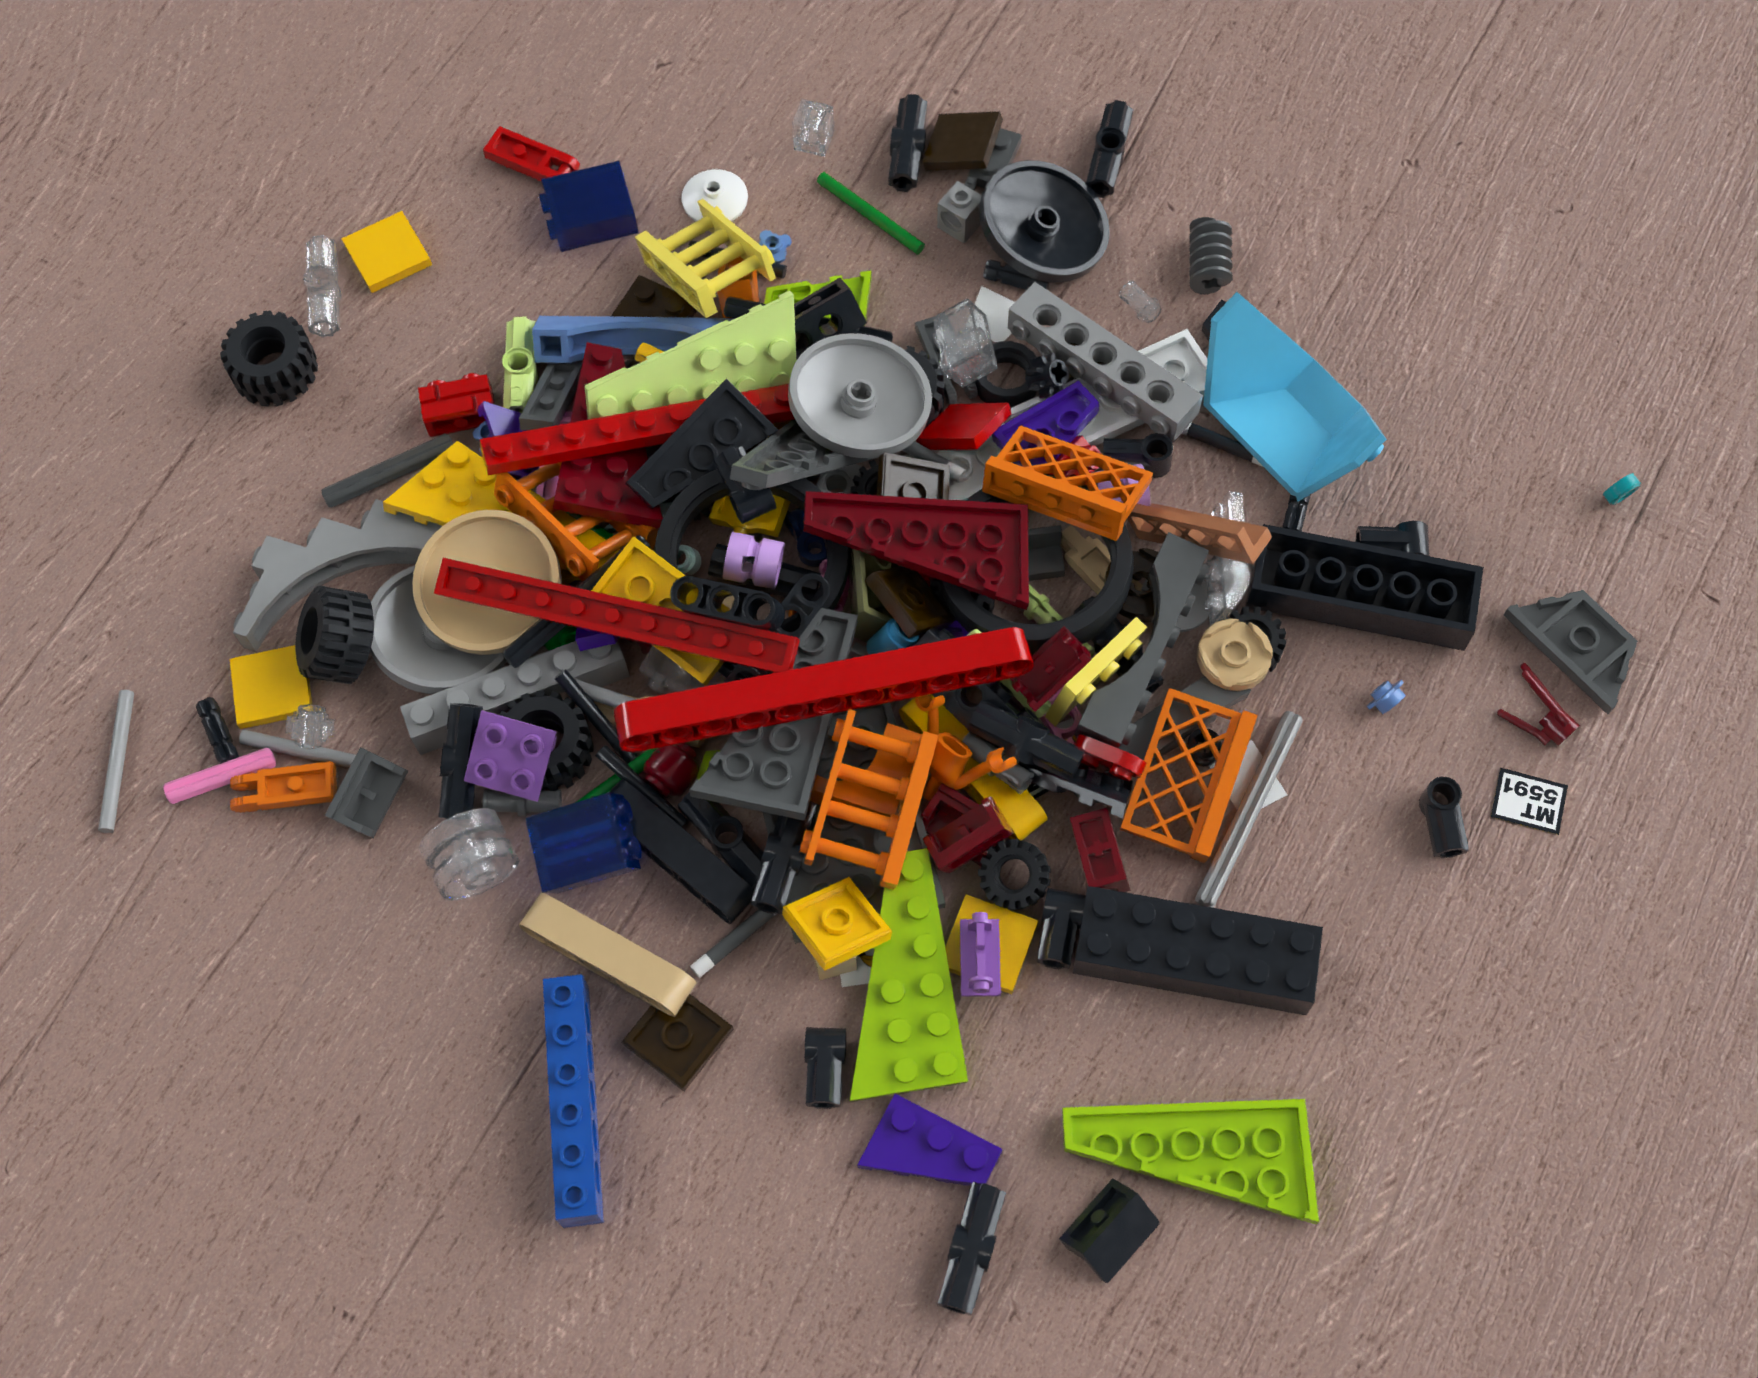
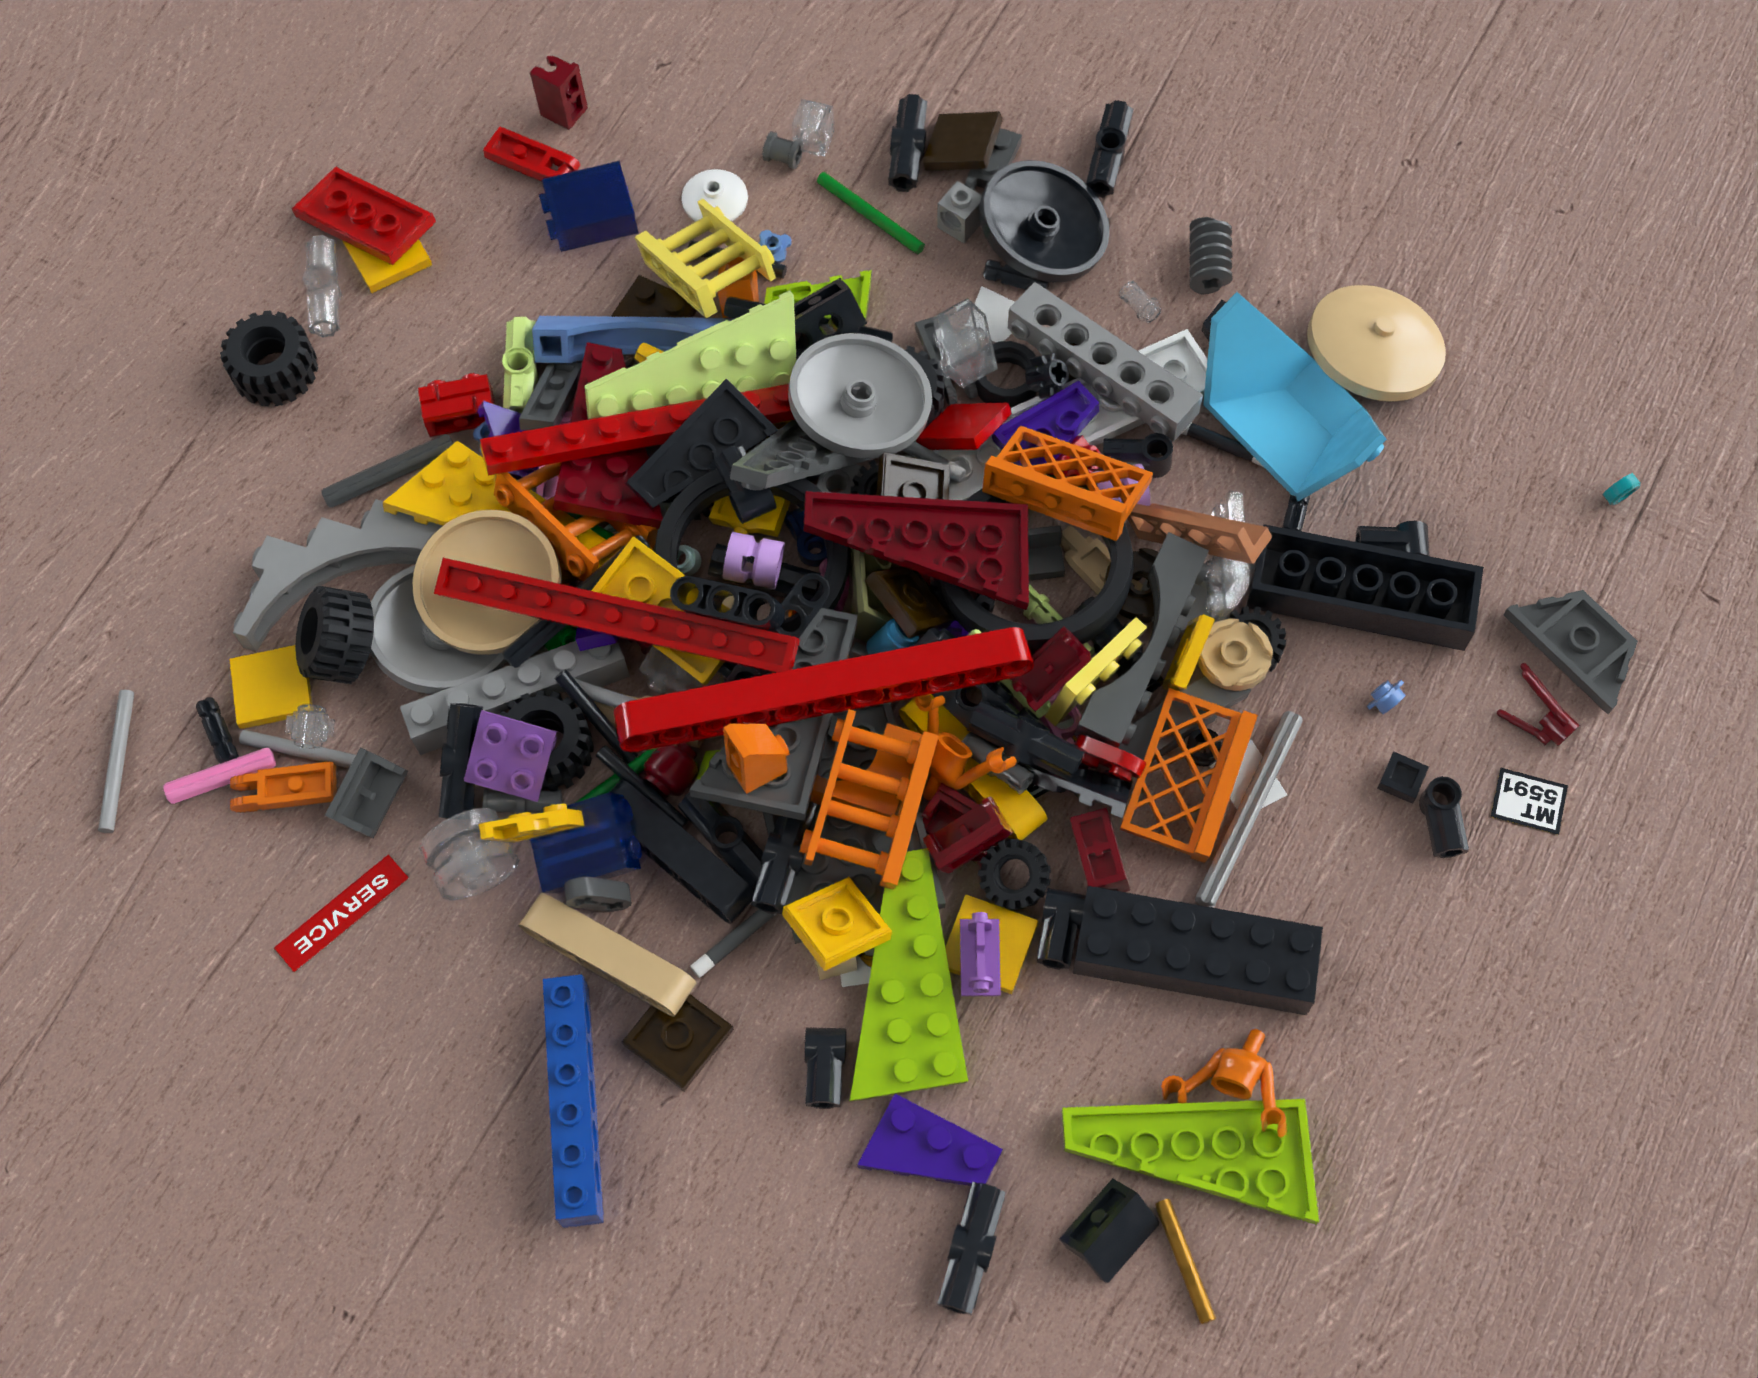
(341, 913): none -> red sticker
(364, 215): none -> red tile
(529, 826): none -> yellow wing
(559, 92): none -> dark red hinge
(597, 894): none -> dark grey beam
(754, 754): none -> orange slope
(782, 150): none -> dark grey bush
(1185, 1261): none -> pearl gold bar
(1188, 653): none -> yellow tile
(1236, 1074): none -> orange piece
(1376, 343): none -> tan dish
(1403, 777): none -> black plate

